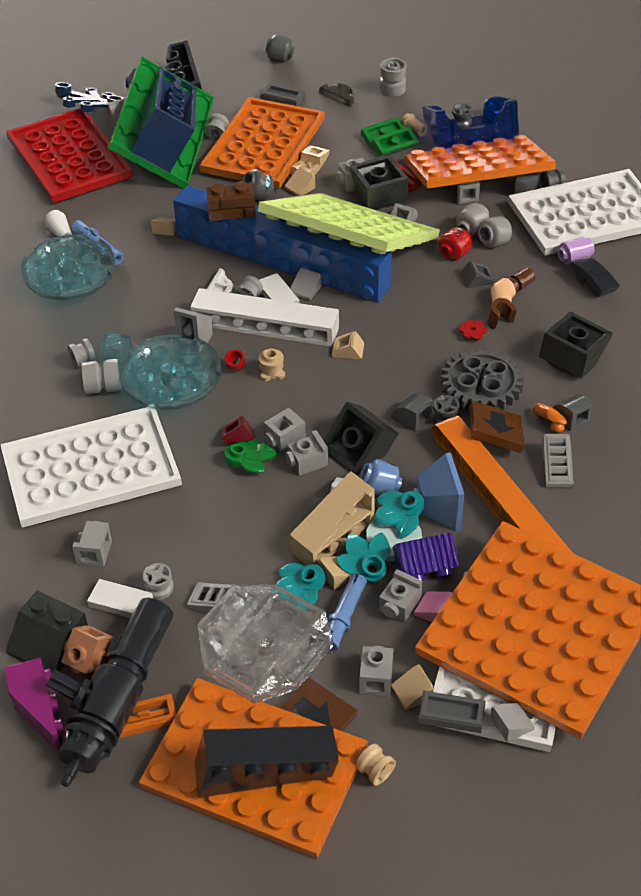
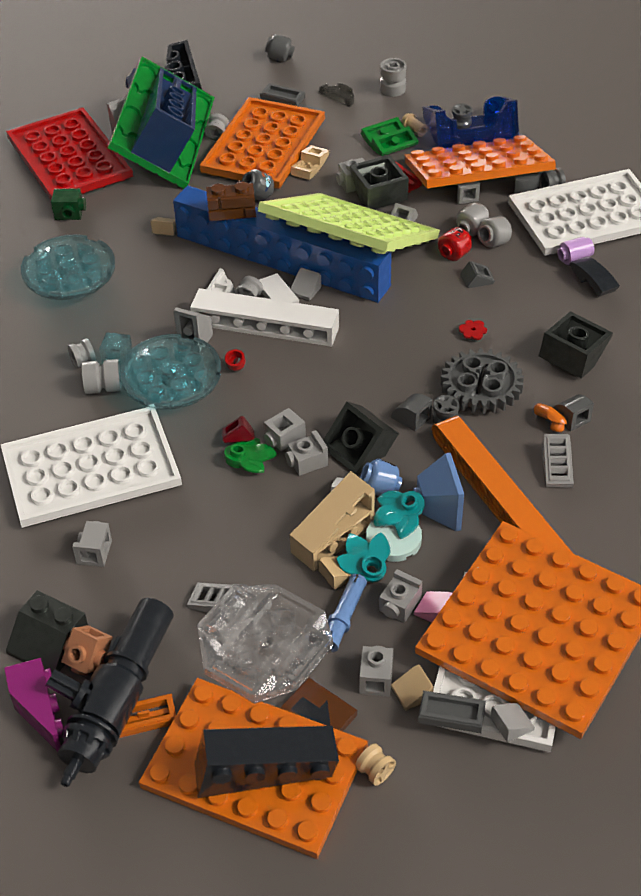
(57, 223): white cone -> none
(68, 204): none -> dark green brick
(80, 228): medium blue pin -> none
(87, 100): dark blue plant -> none
(116, 598): white tile -> none
(153, 576): light grey wheel -> none
(271, 364): tan brick -> none
(295, 580): teal plate -> none
(301, 182): tan slope -> none
(348, 346): tan slope -> none
(427, 556): dark purple brick -> none
(496, 426): reddish brown tile -> none
(502, 295): reddish brown piece -> none

